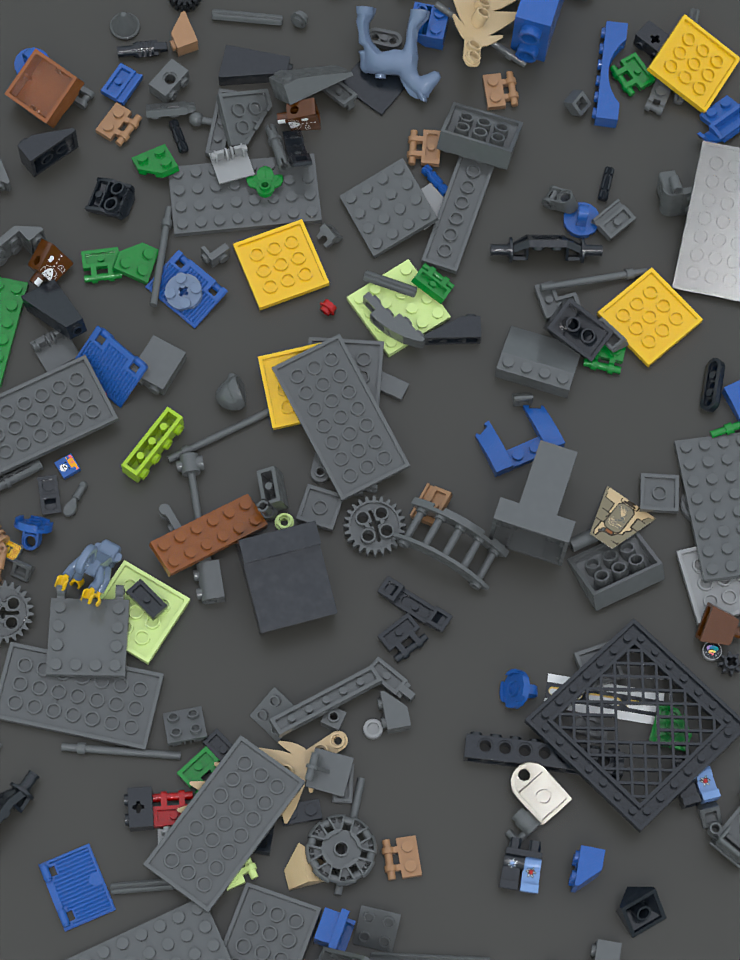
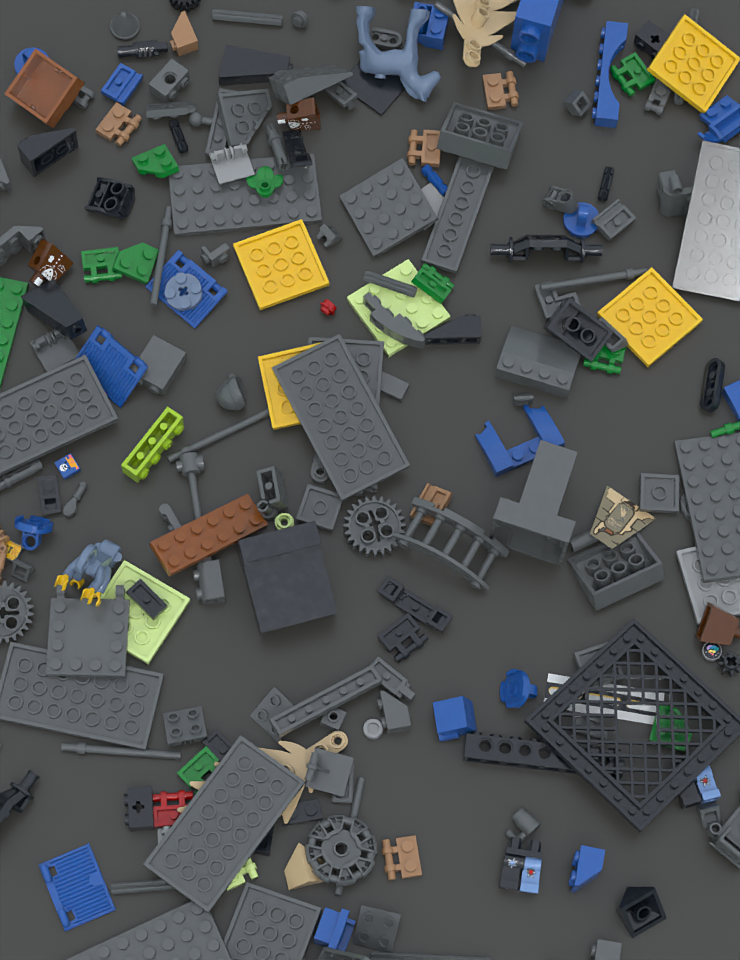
(454, 718): none -> blue plate
(539, 792): tile -> none

